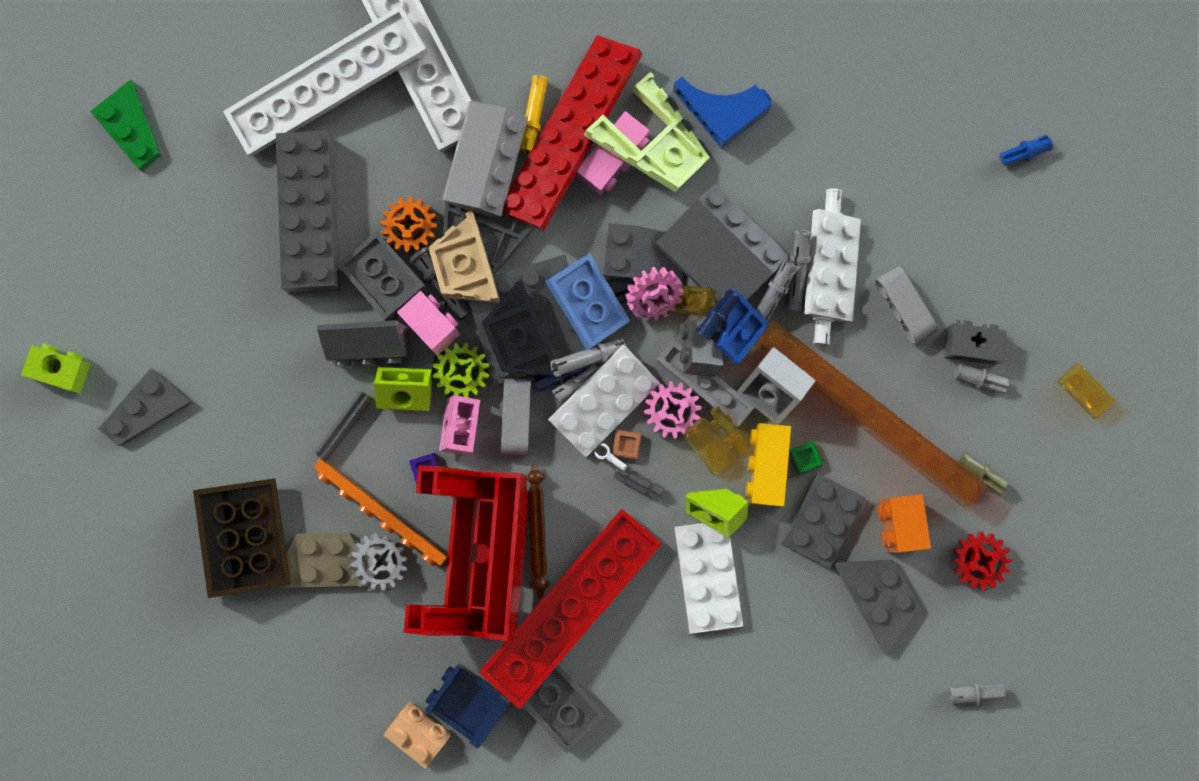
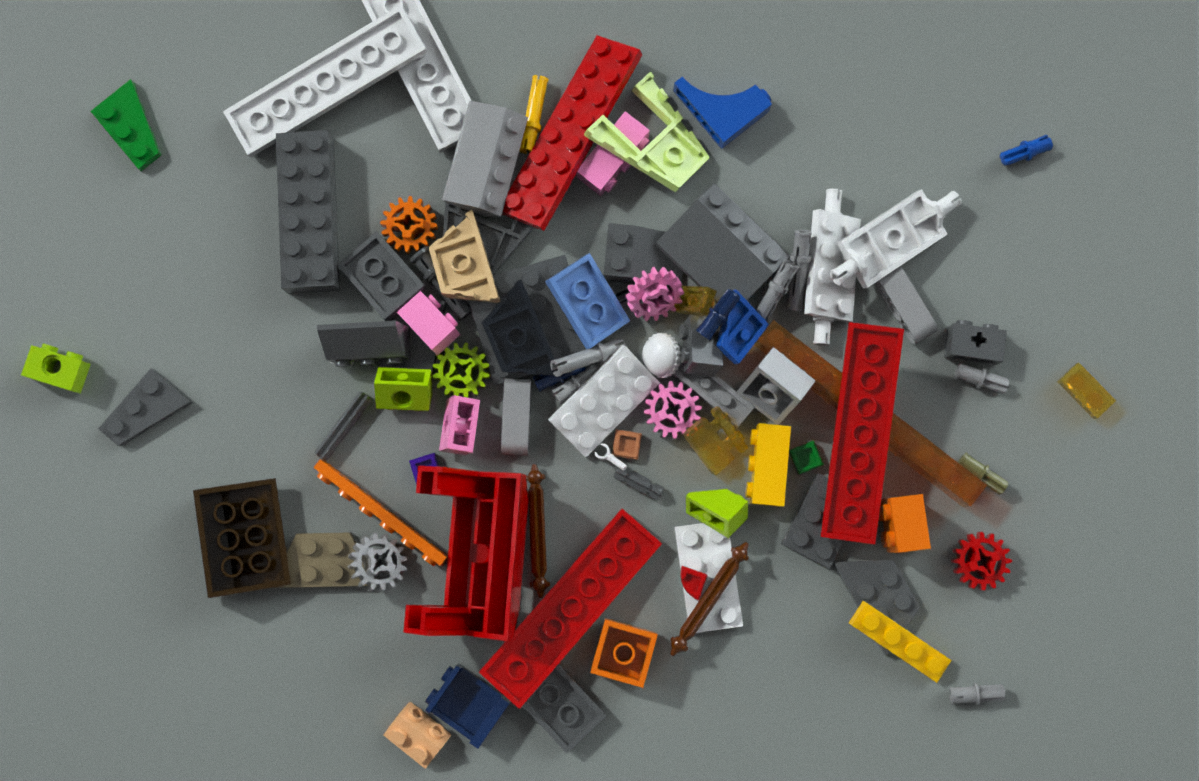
(624, 652): none -> orange brick
(661, 355): none -> white hat
(692, 581): none -> red tile
(709, 599): none -> reddish brown wheel
(862, 432): none -> red plate
(893, 238): none -> white plate
(899, 641): none -> yellow plate

